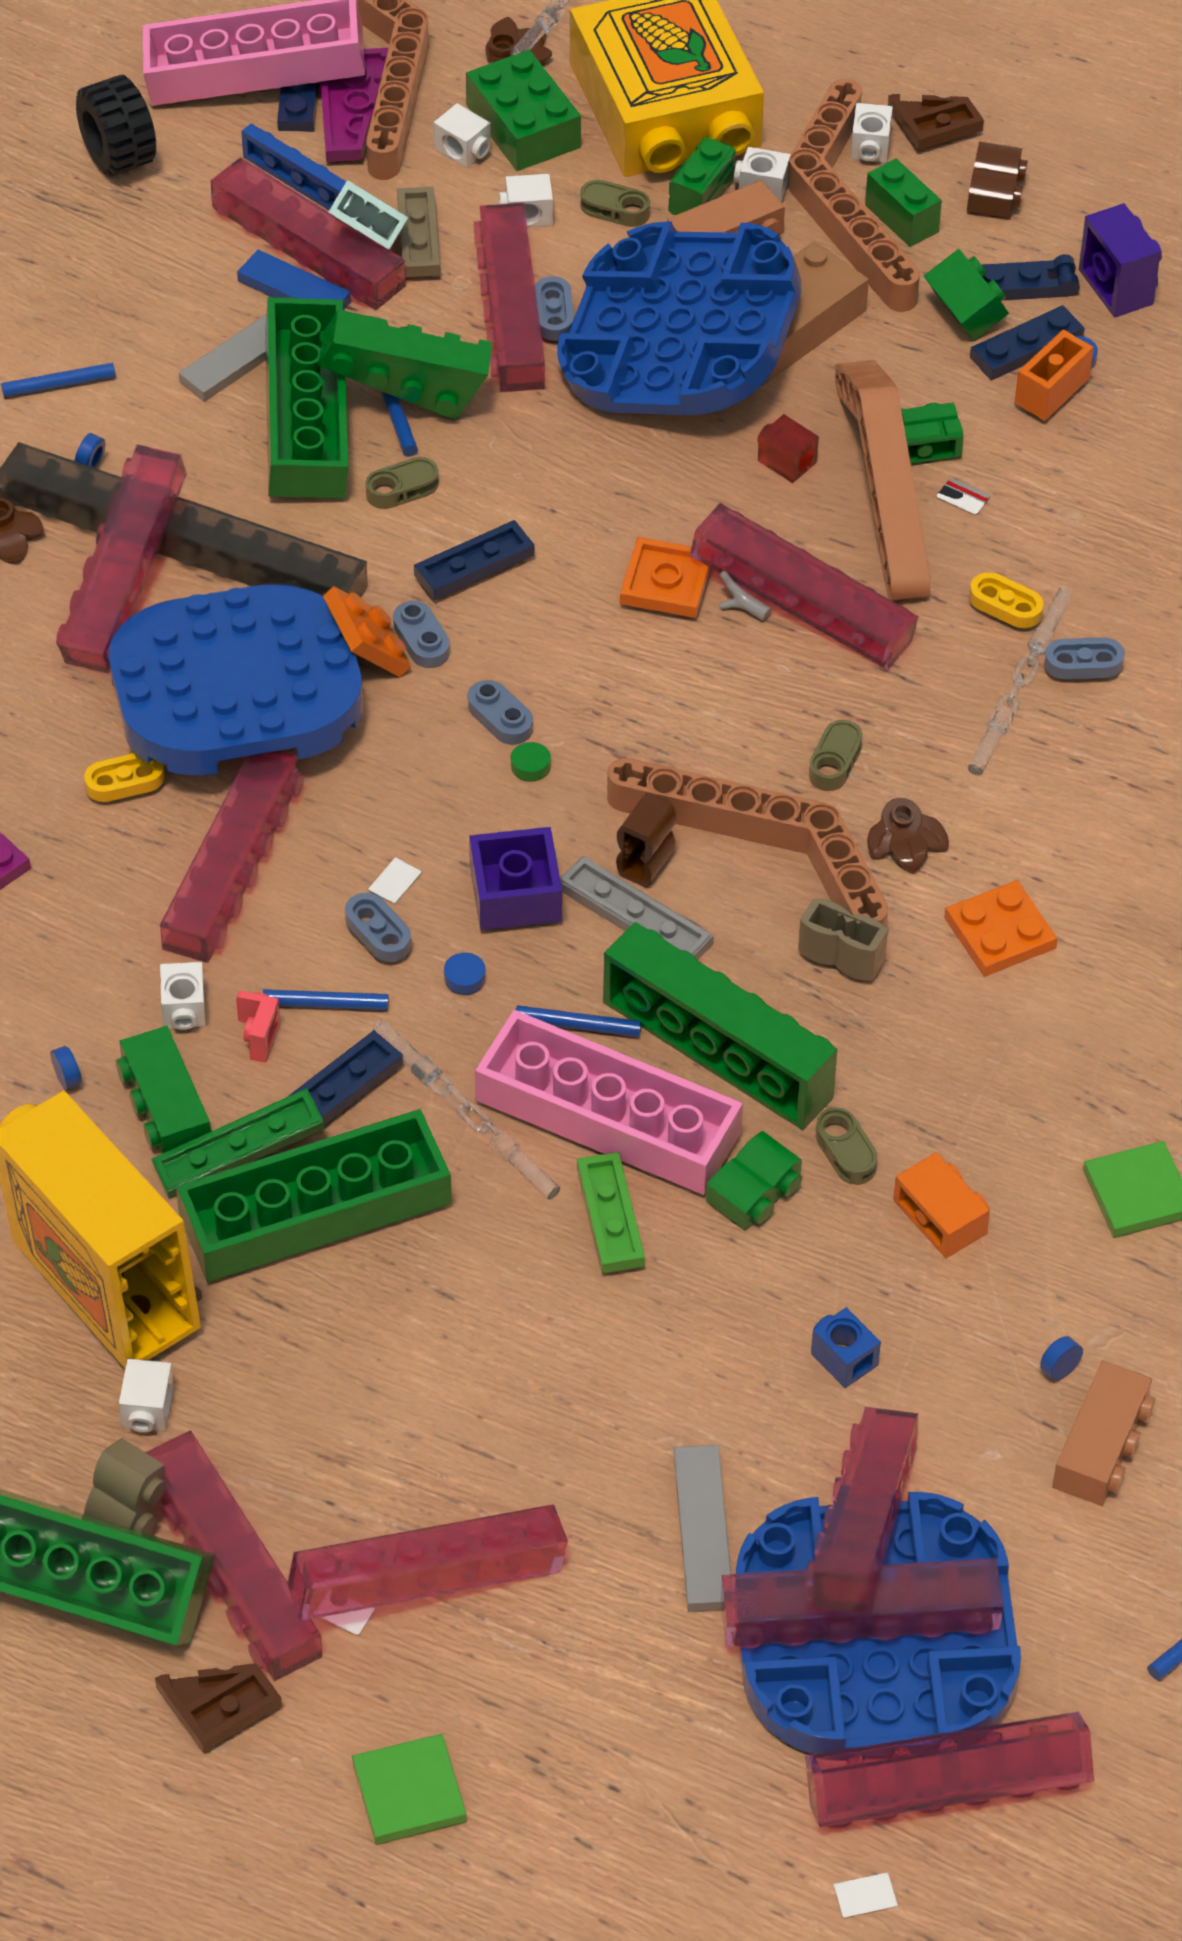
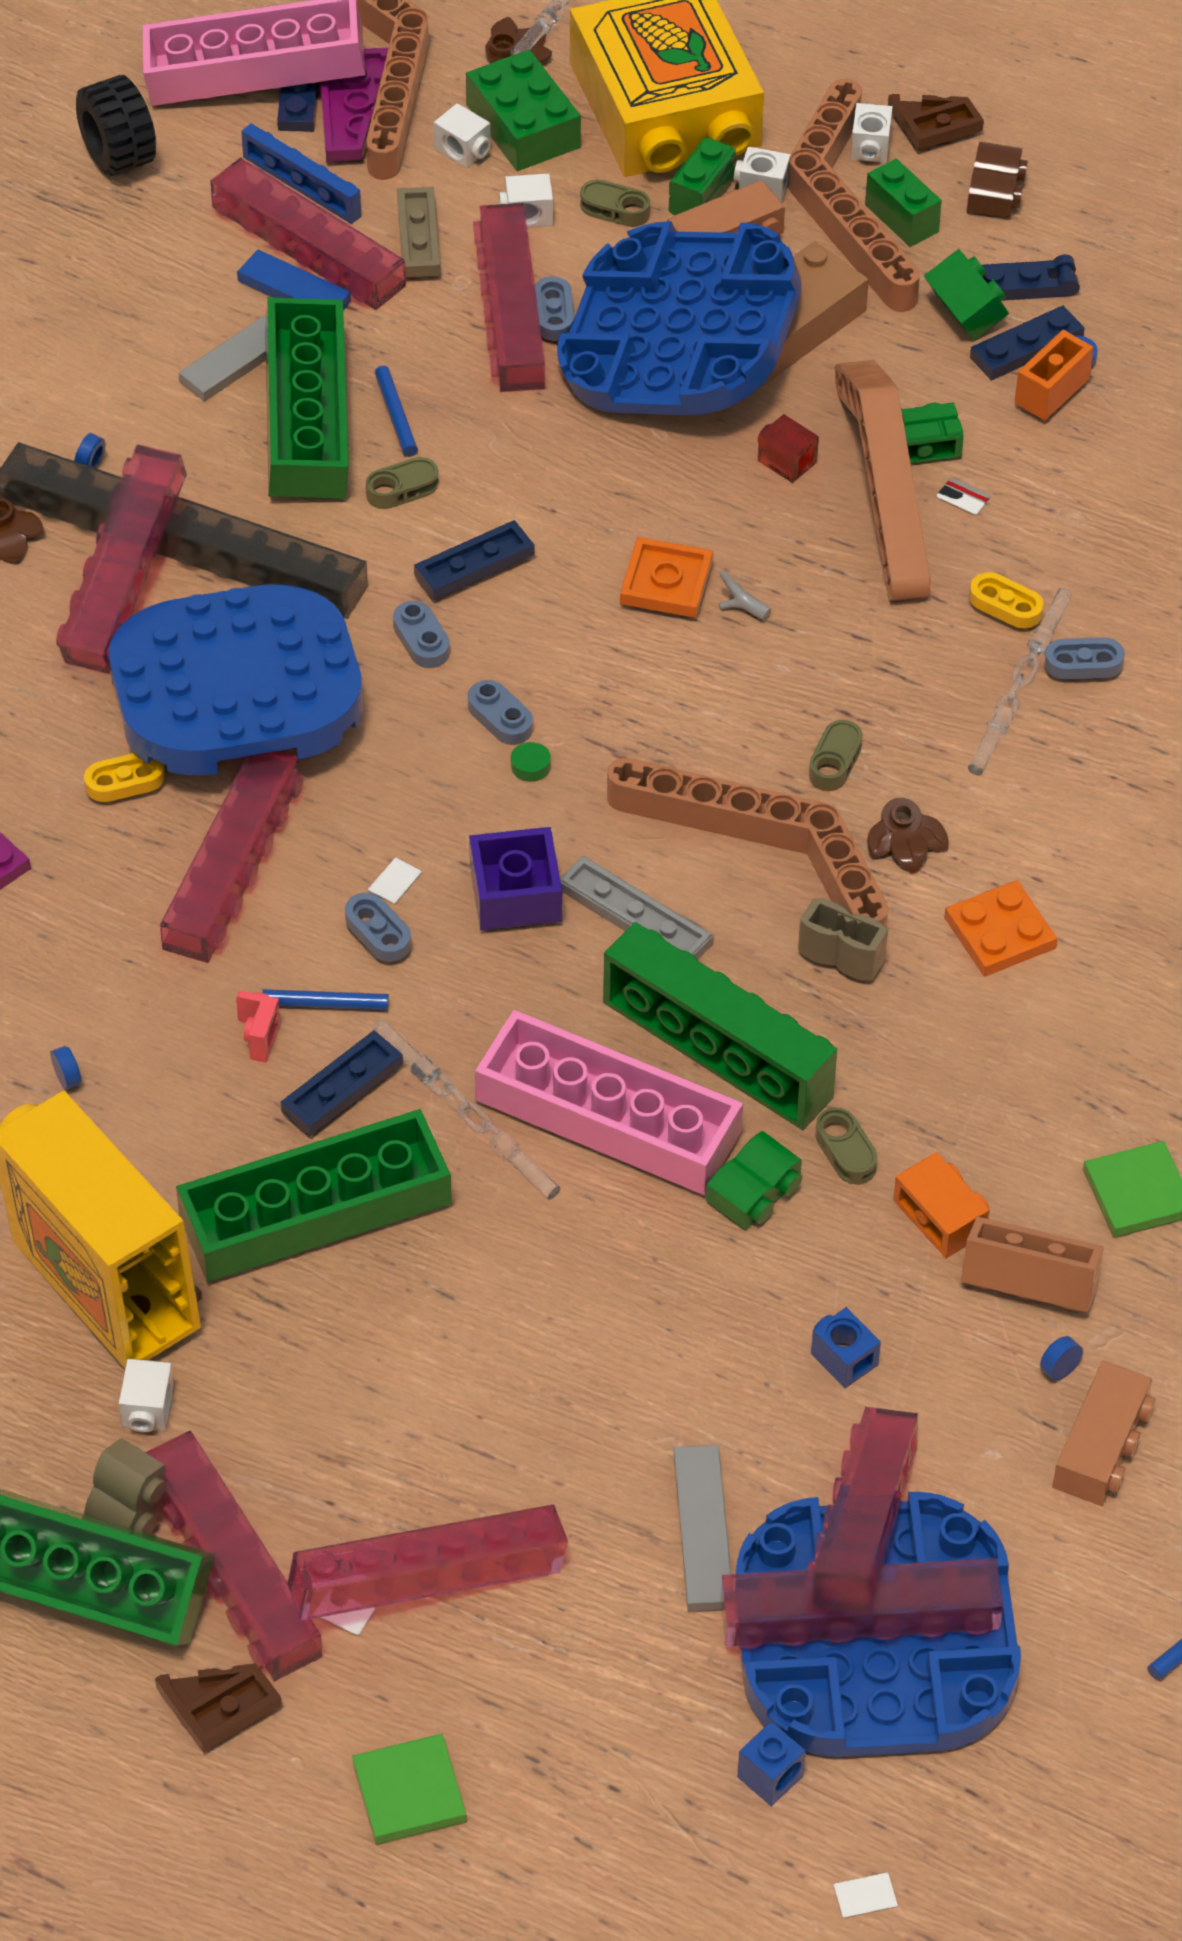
(58, 380): blue bar -> none
(161, 1089): green brick -> none
(182, 995): white brick -> none
(240, 1141): green tile -> none
(367, 631): orange plate -> none
(368, 214): light aqua torso -> none
(405, 362): green wedge -> none
(464, 973): blue tile -> none
(584, 1021): blue bar -> none
(610, 1213): bright green plate -> none
(646, 839): reddish brown brick -> none
(771, 1763): none -> blue brick
(804, 586): clear pink brick -> none
(949, 1769): clear pink brick -> none
(1032, 1264): none -> nougat brick
(1119, 260): dark purple brick -> none

